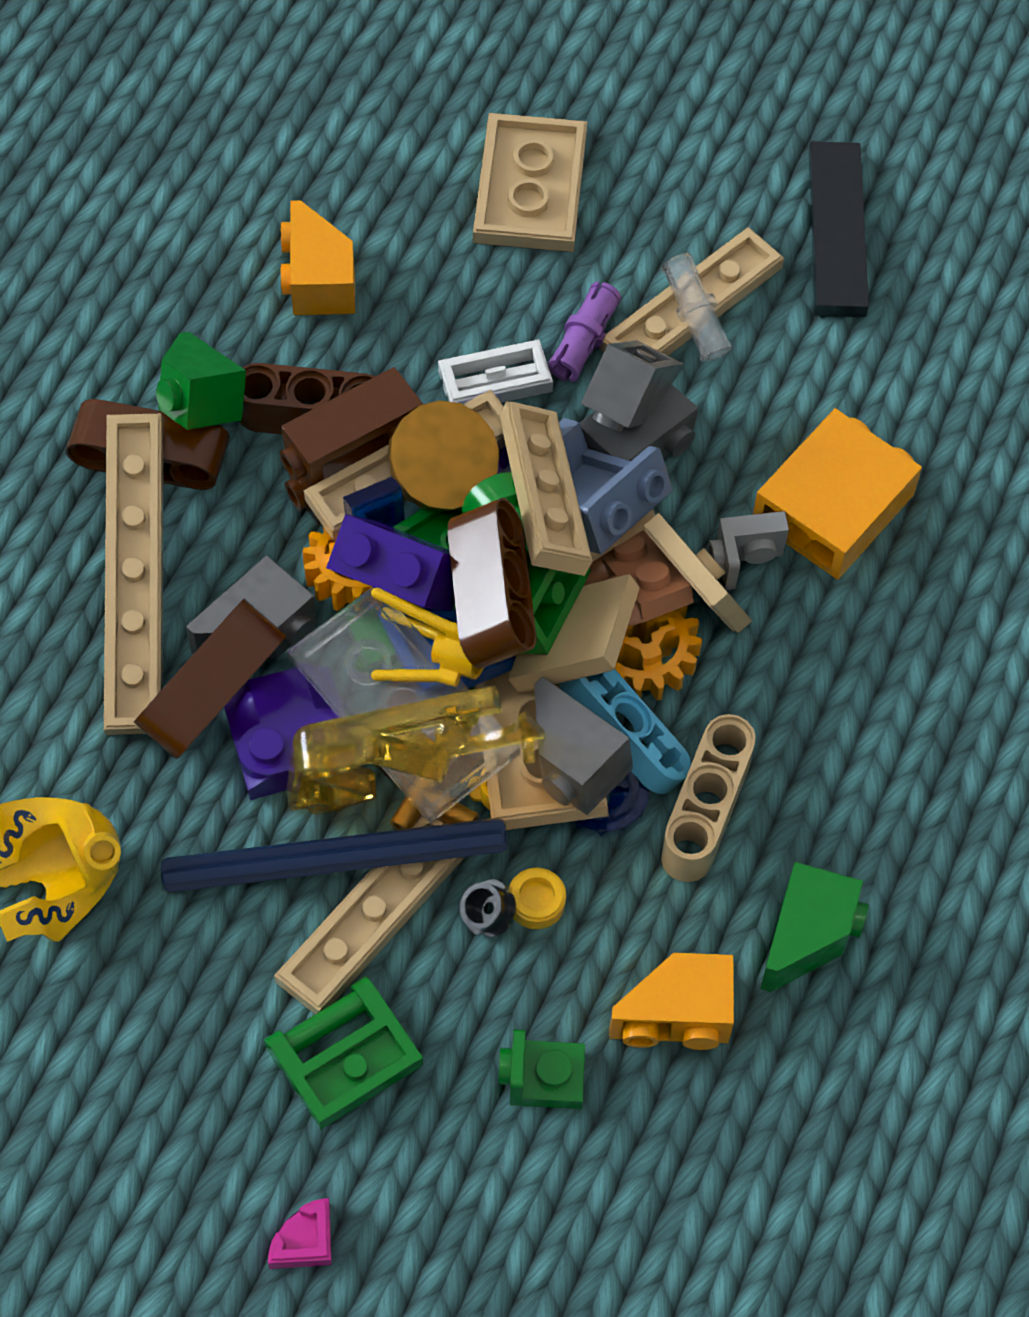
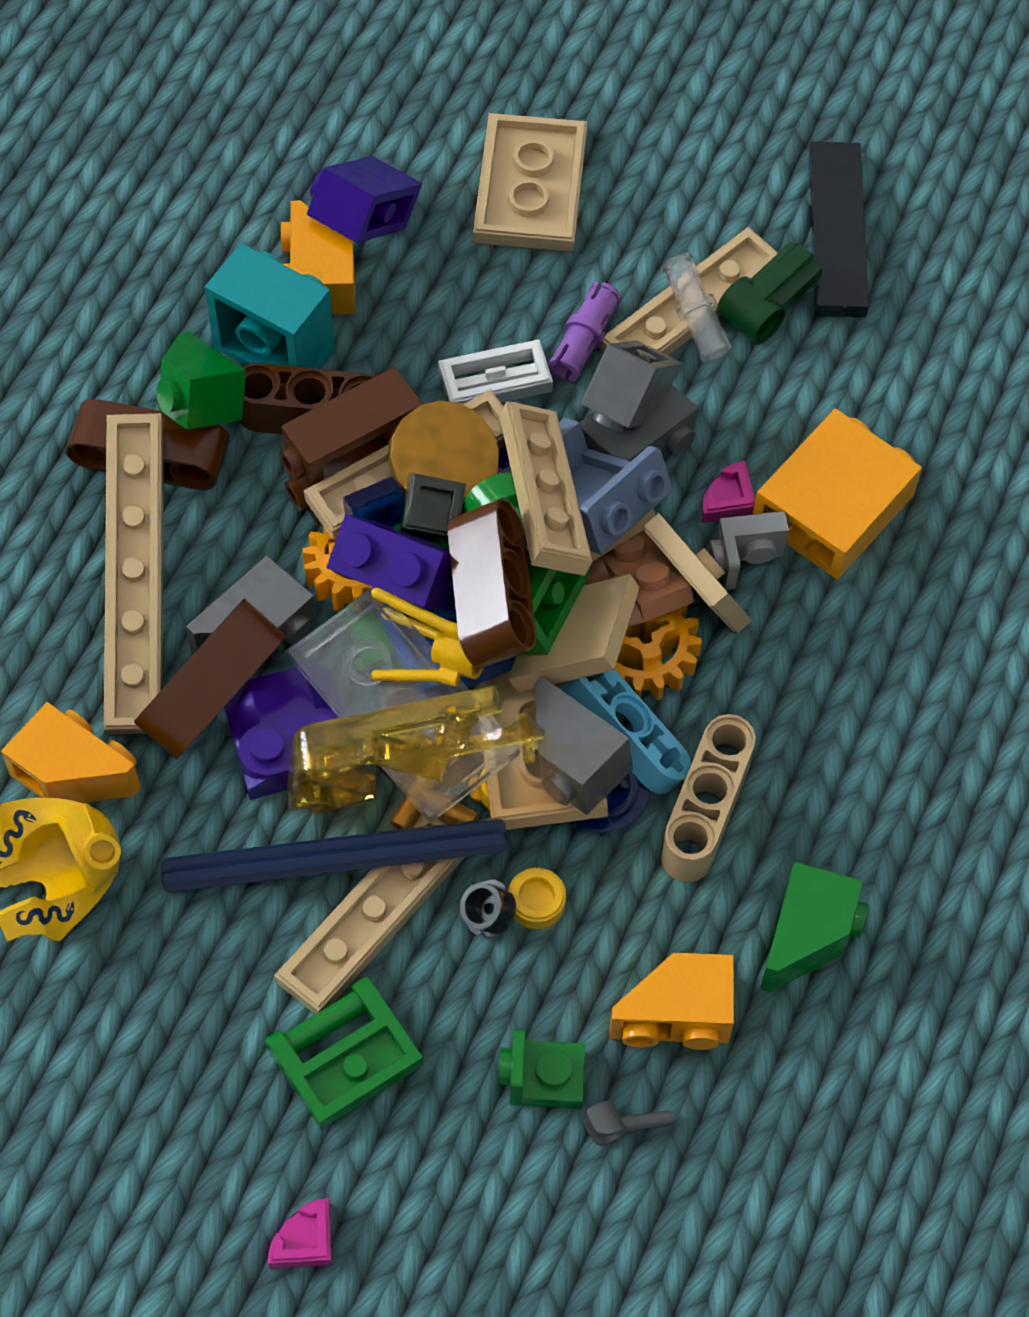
(64, 760): none -> light orange slope
(269, 312): none -> teal brick
(363, 198): none -> dark purple brick
(430, 505): none -> pearl dark grey tile
(607, 1127): none -> dark grey hand
(729, 494): none -> dark pink tile
(760, 303): none -> dark green piece

